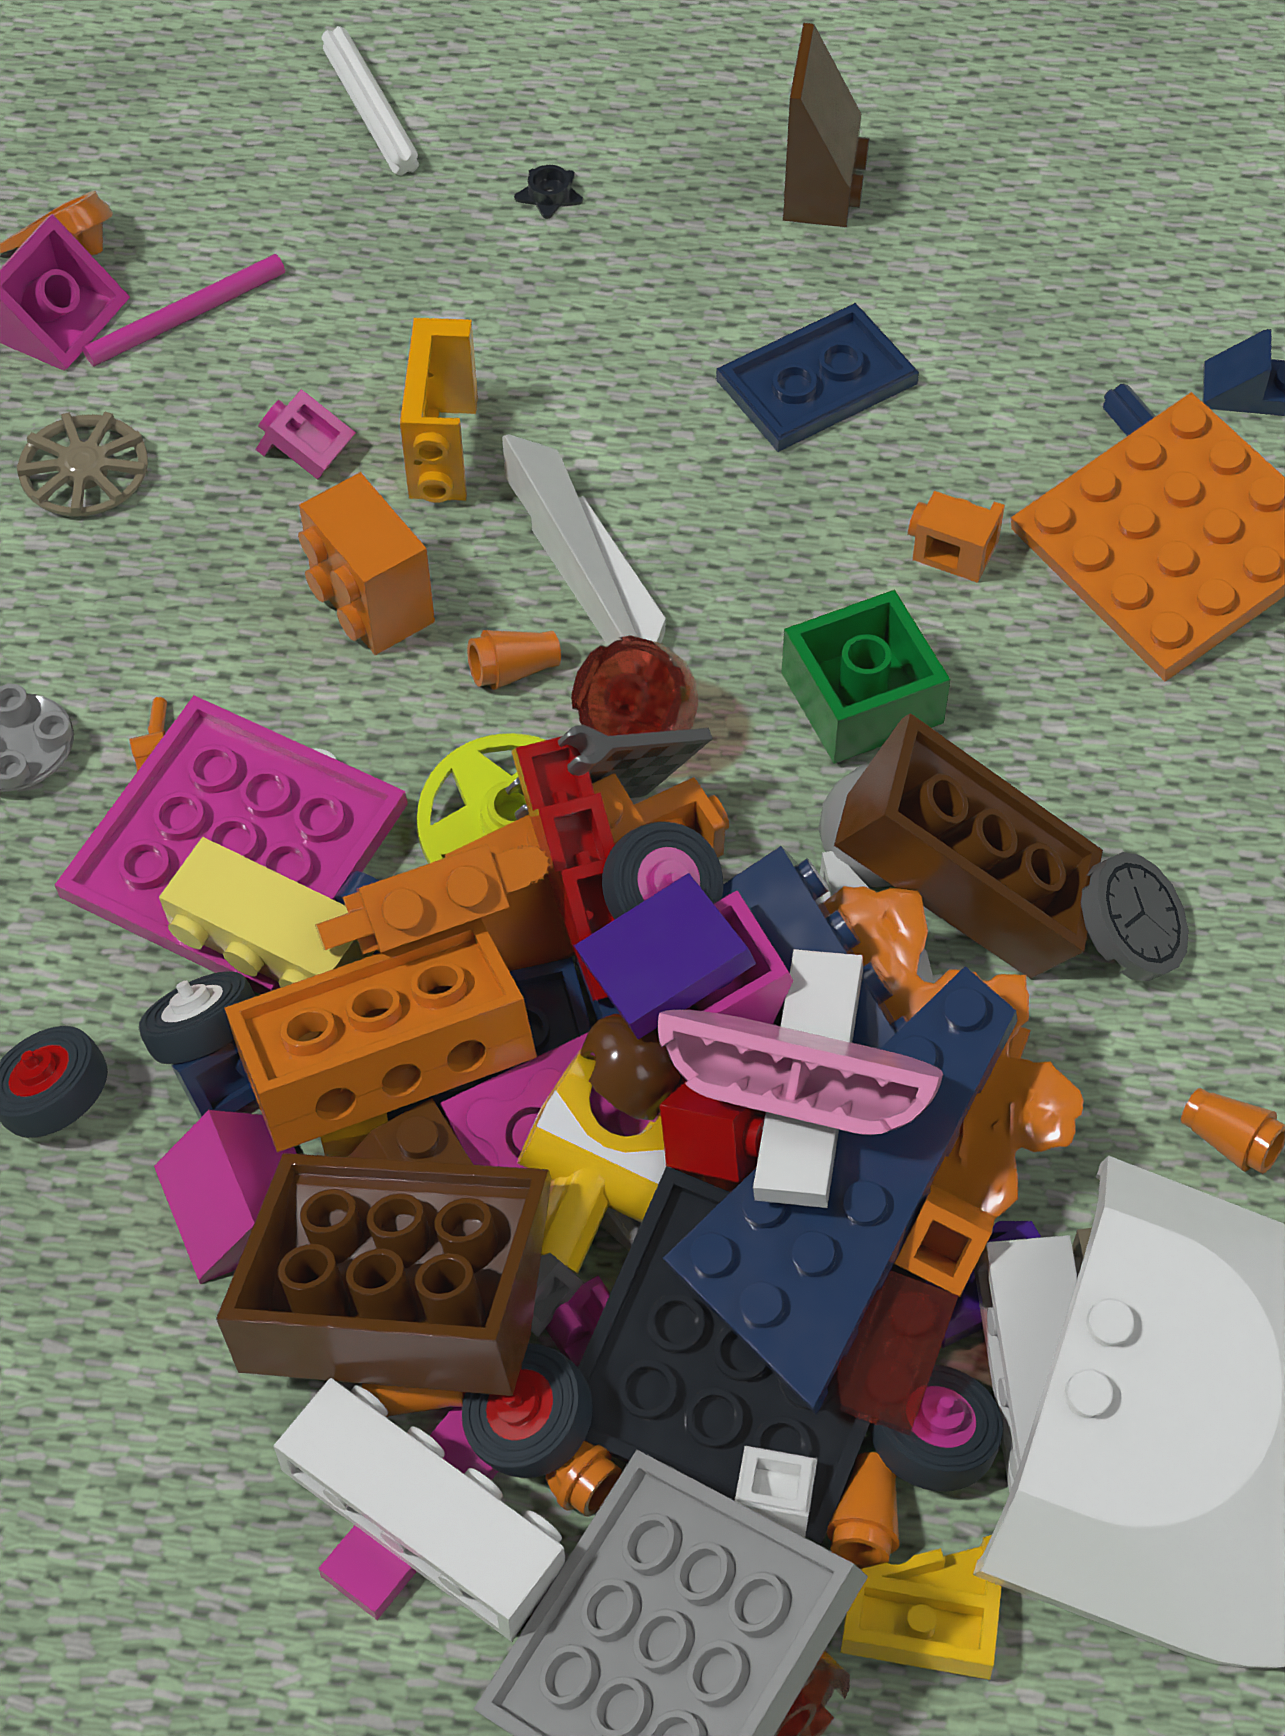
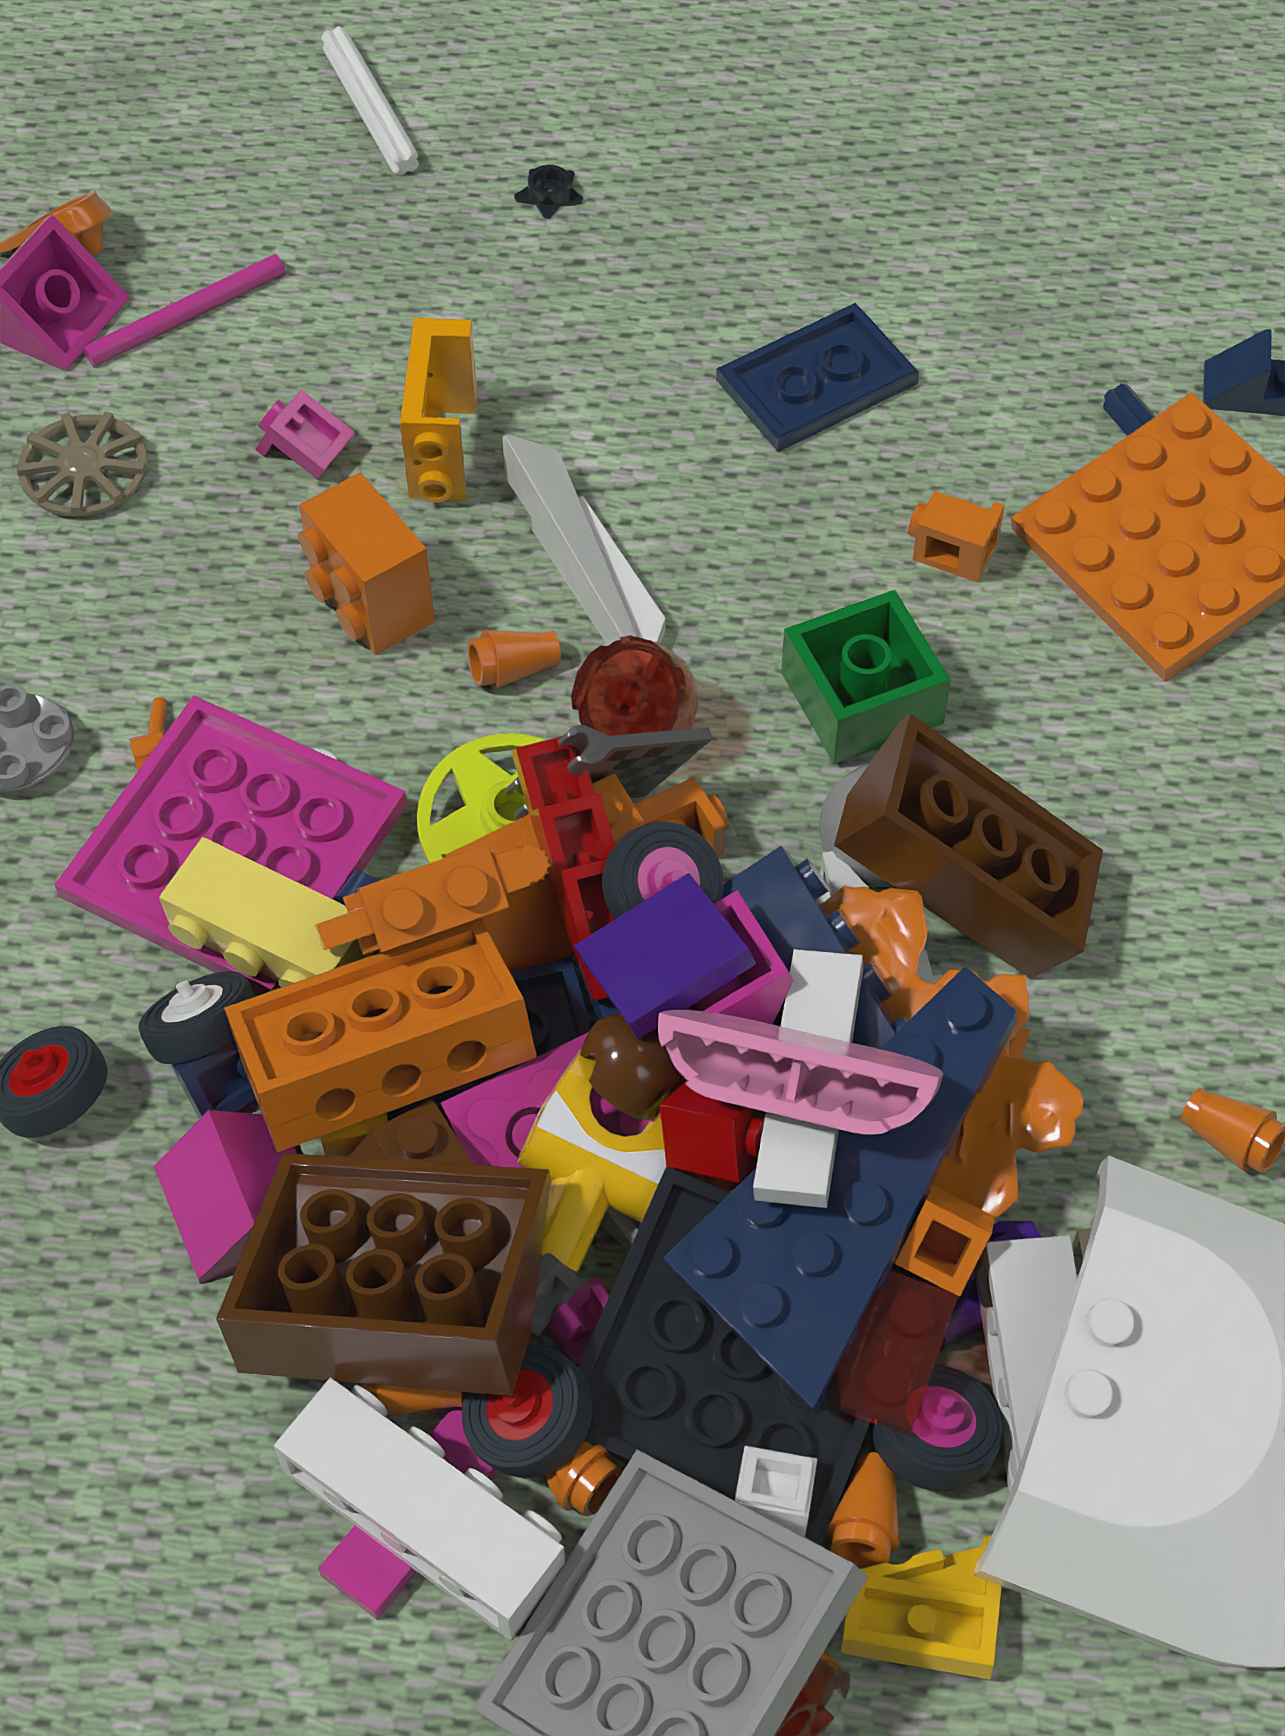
(822, 140): reddish brown slope -> none
(1135, 916): dark grey tile -> none

